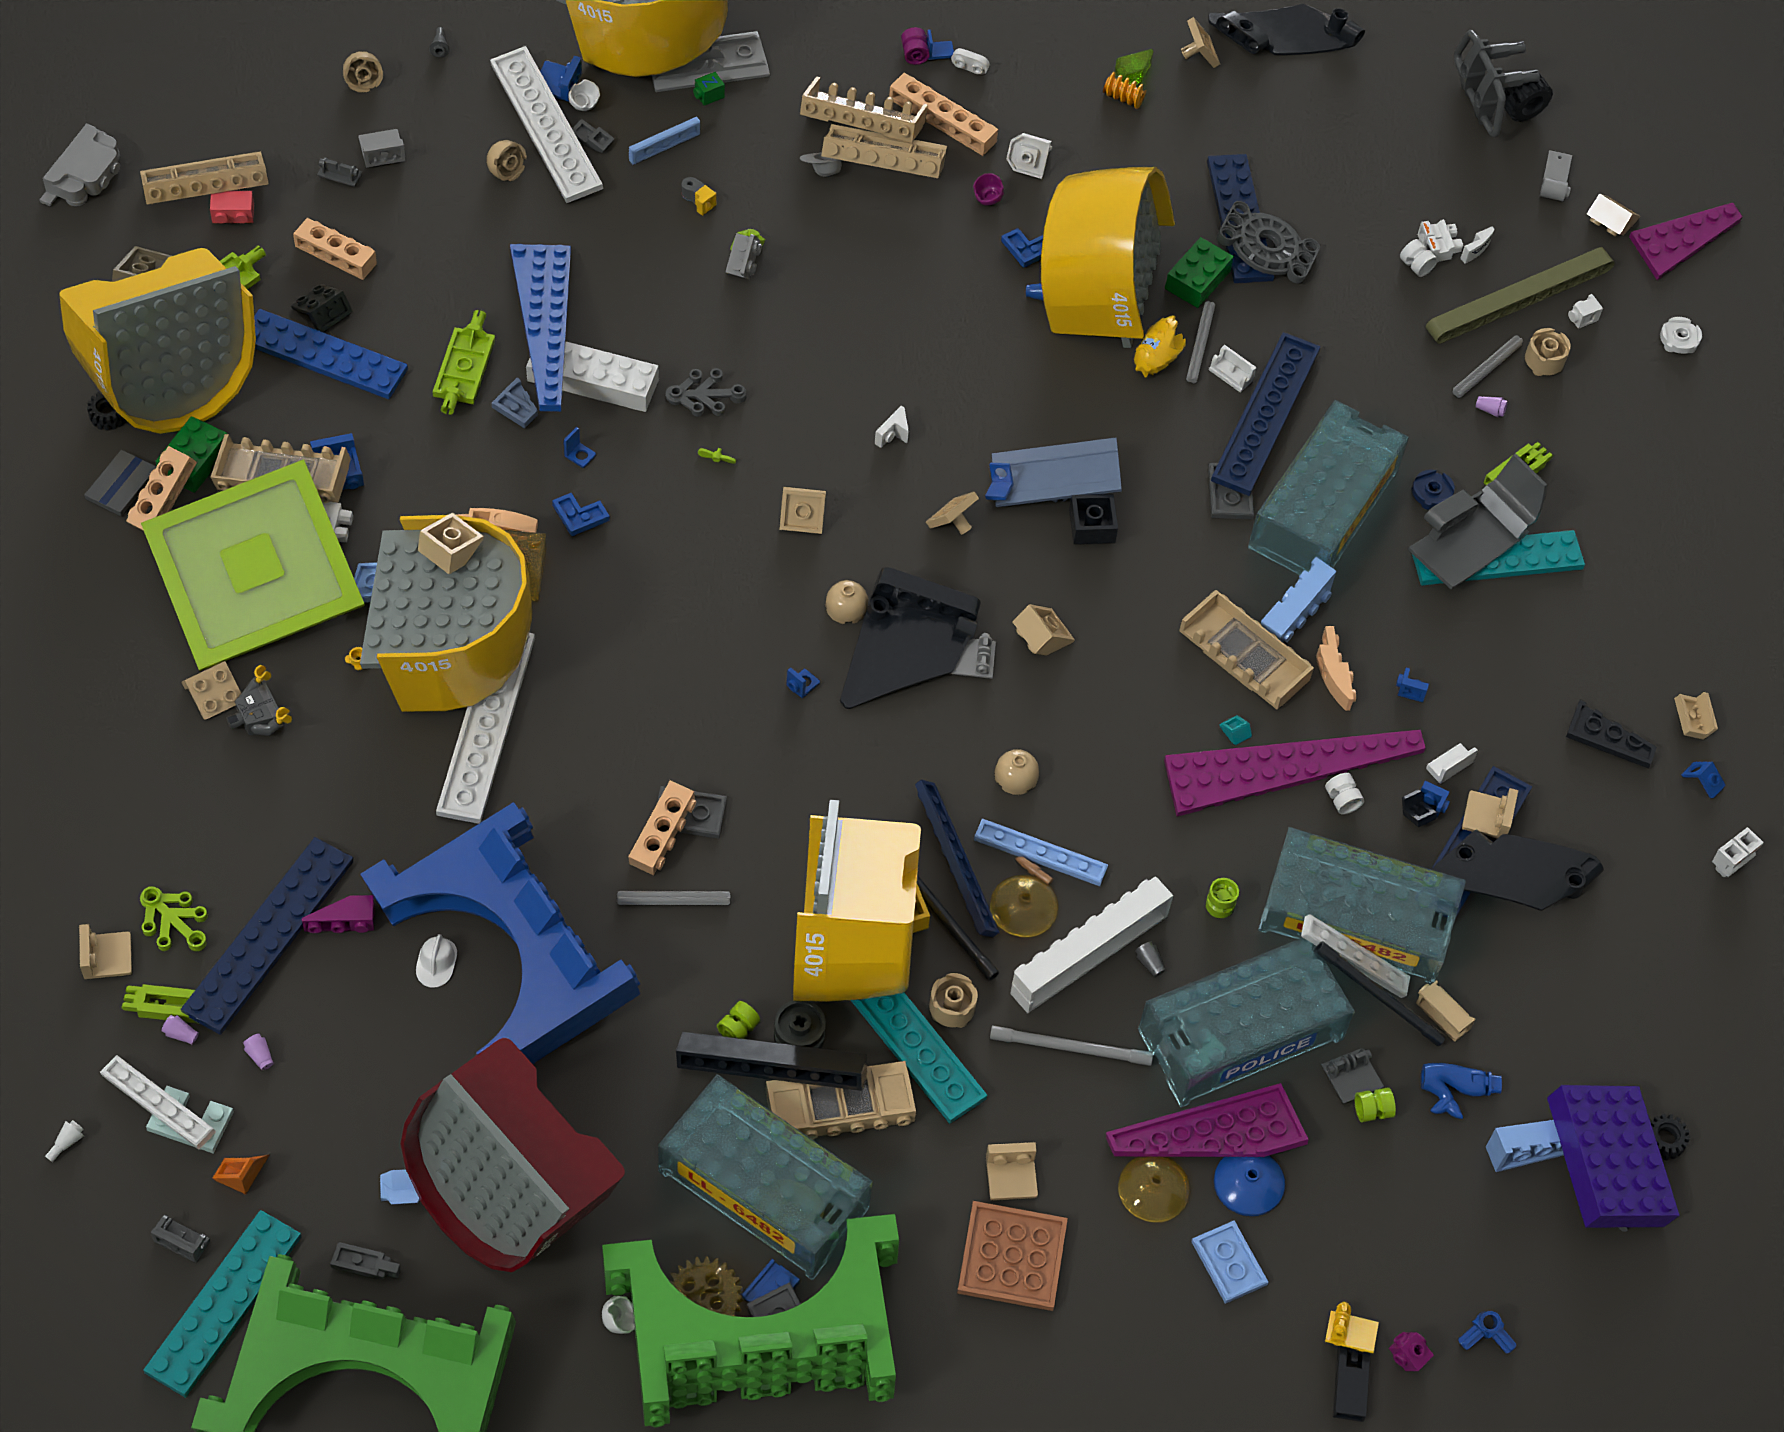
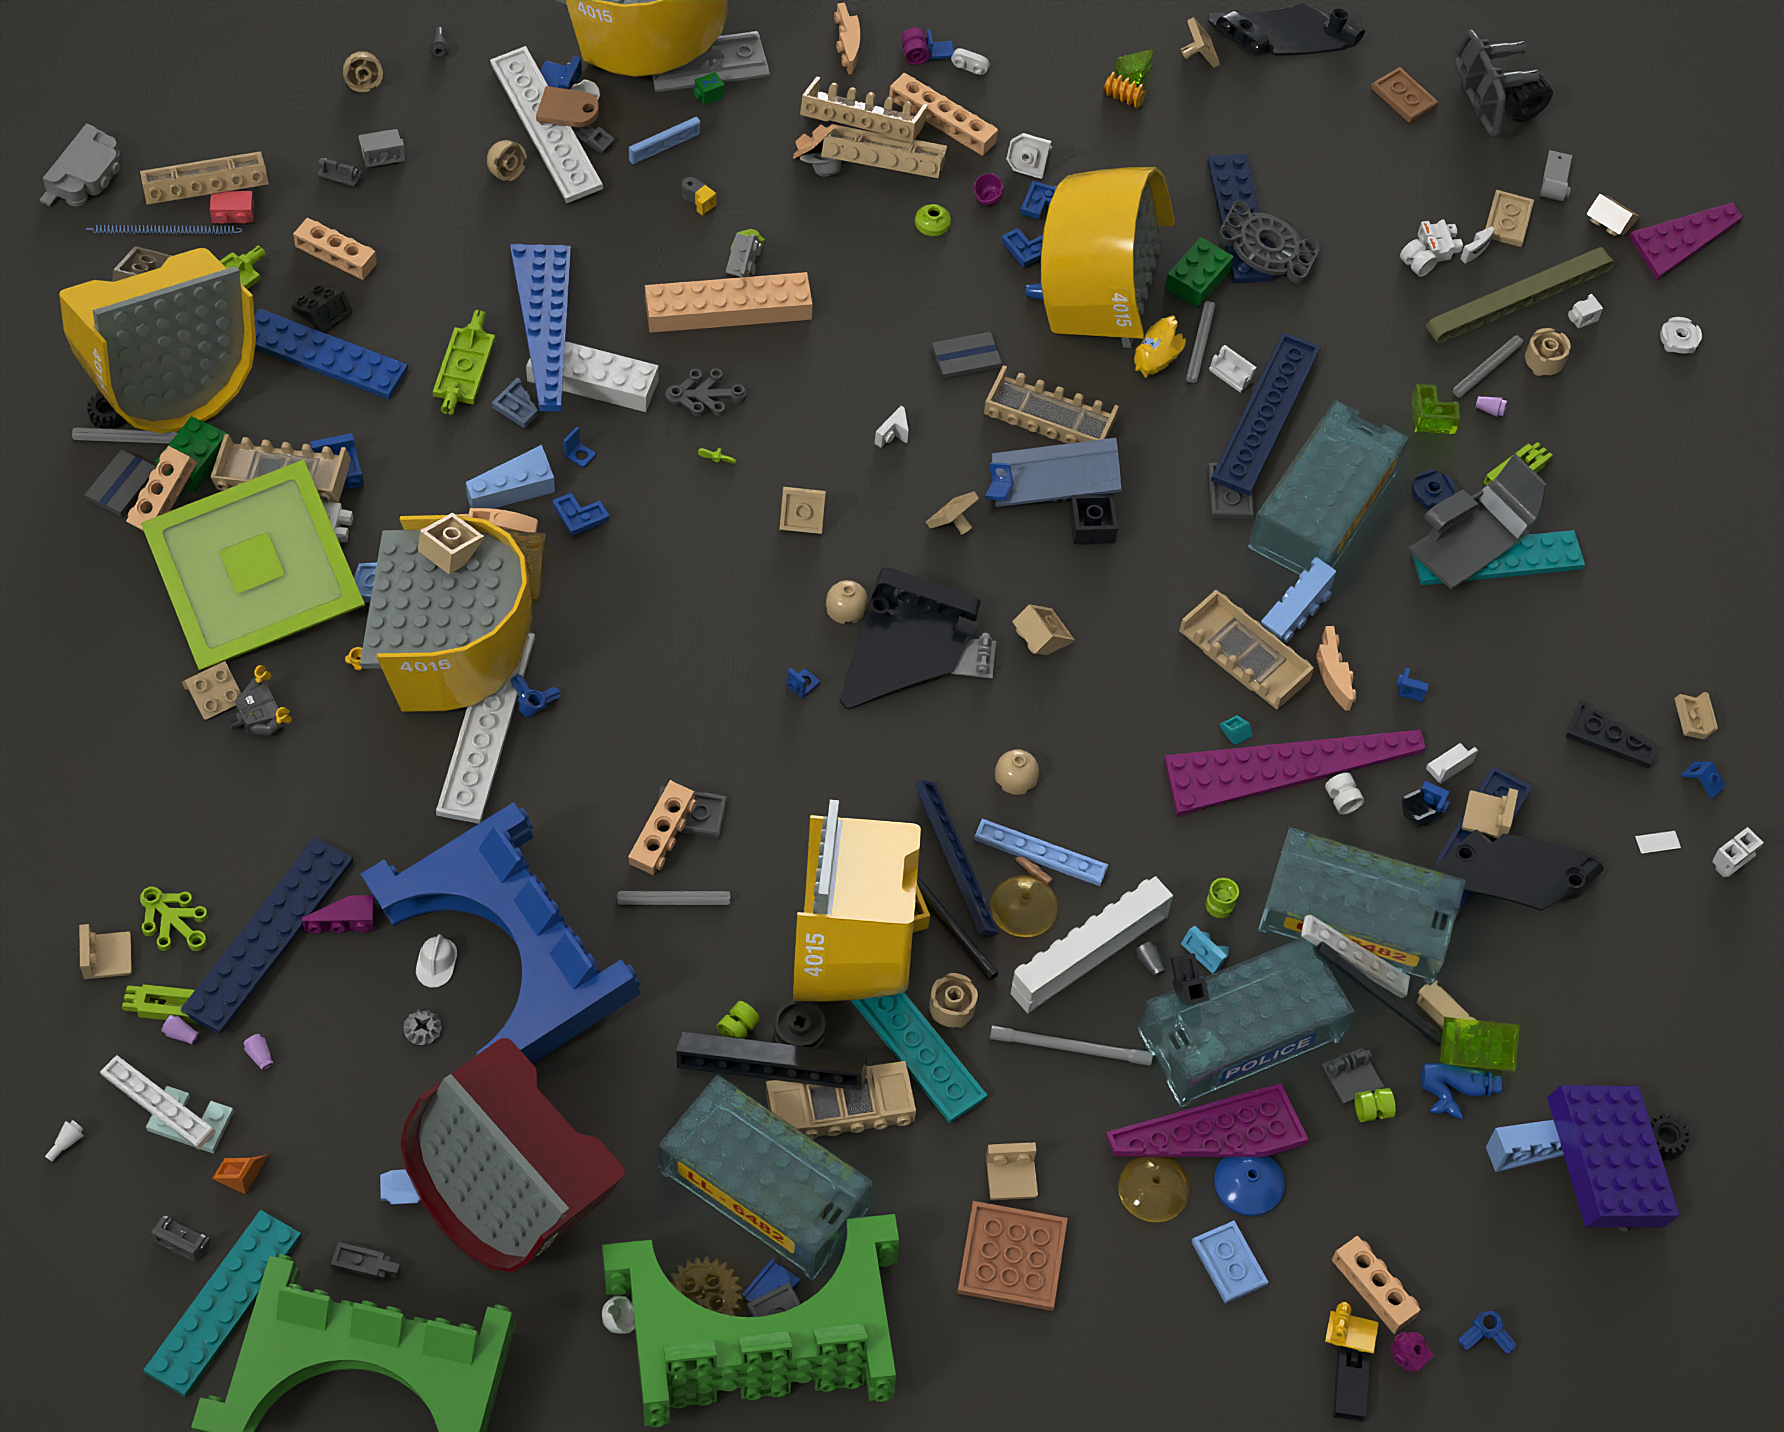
(121, 435): none -> light grey axle
(166, 230): none -> light blue piece
(421, 1036): none -> light grey gear
(512, 482): none -> light blue wedge
(538, 698): none -> blue axle
(567, 107): none -> medium nougat tile
(728, 302): none -> light nougat brick
(806, 143): none -> light nougat piece
(848, 38): none -> light nougat slope
(933, 225): none -> lime piece
(966, 355): none -> dark grey tile
(1036, 198): none -> blue plate
(1047, 412): none -> window
(1187, 983): none -> black brick
(1205, 950): none -> medium azure tile
(1394, 1316): none -> light nougat brick
(1404, 95): none -> medium nougat tile
(1431, 414): none -> clear neon green brick
(1479, 1043): none -> clear neon green brick
(1509, 217): none -> tan tile
(1658, 842): none -> white sticker

